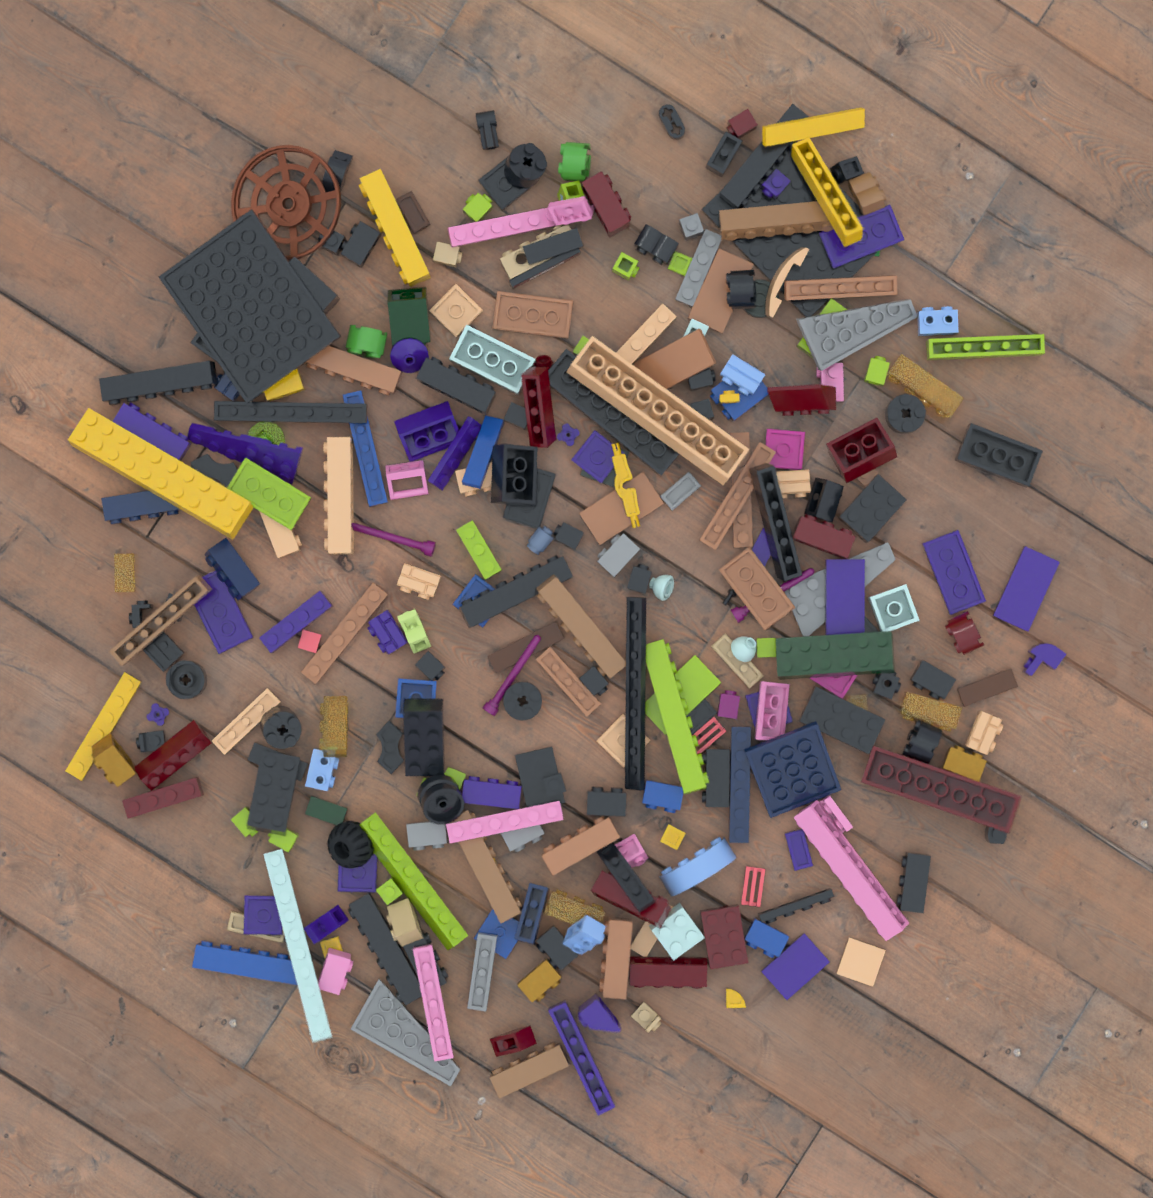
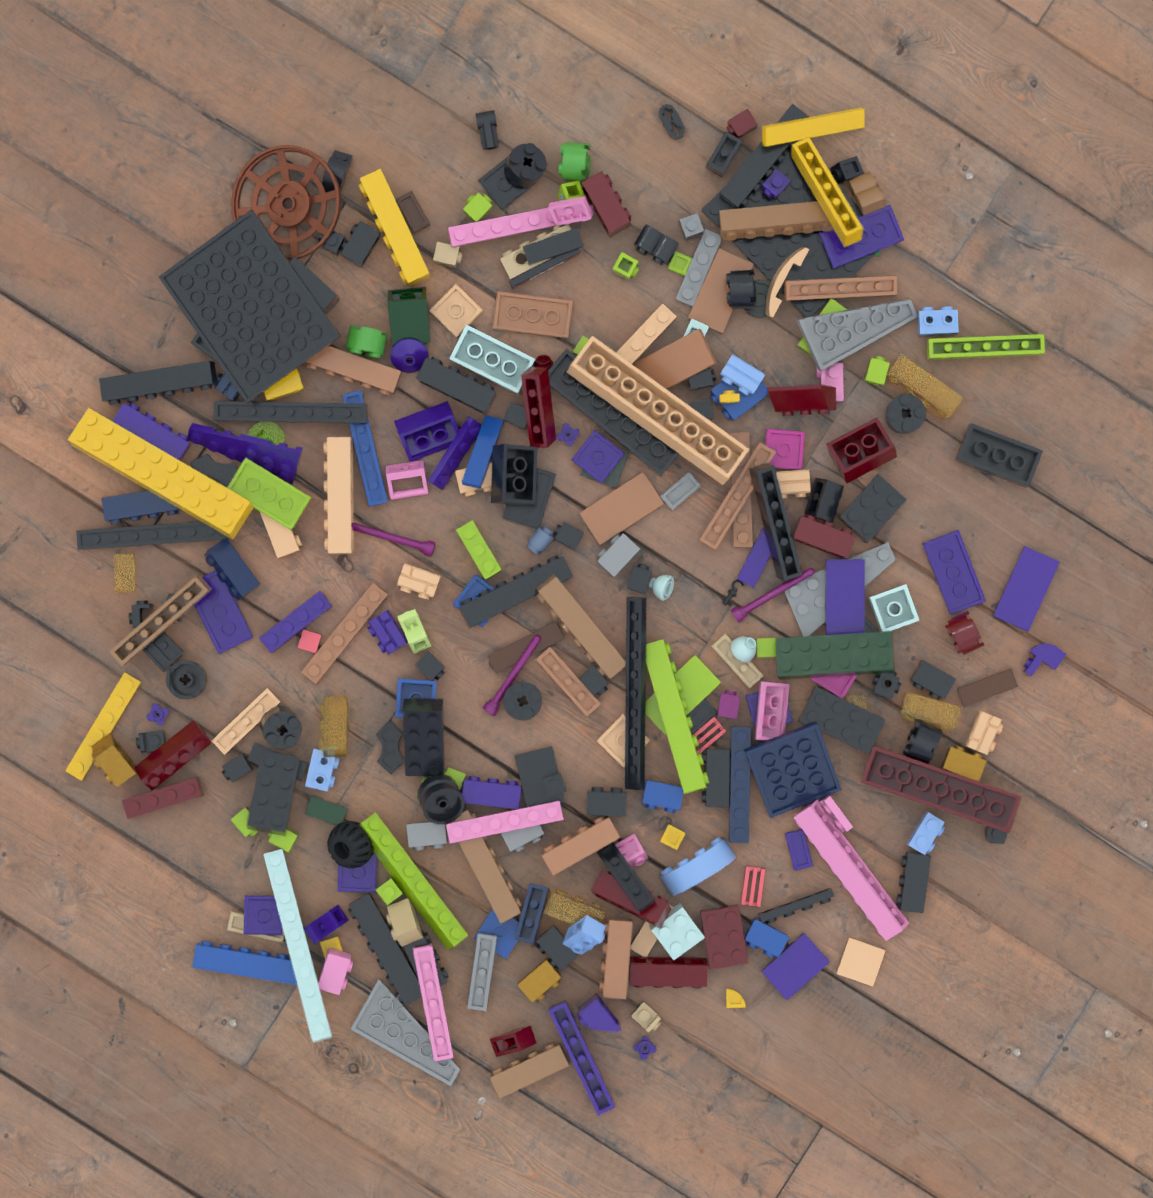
(146, 535): none -> black plate
(236, 768): none -> black brick
(623, 475): yellow piece -> none
(639, 1047): none -> dark purple plate
(757, 588): nougat tile -> none
(925, 833): none -> light blue brick

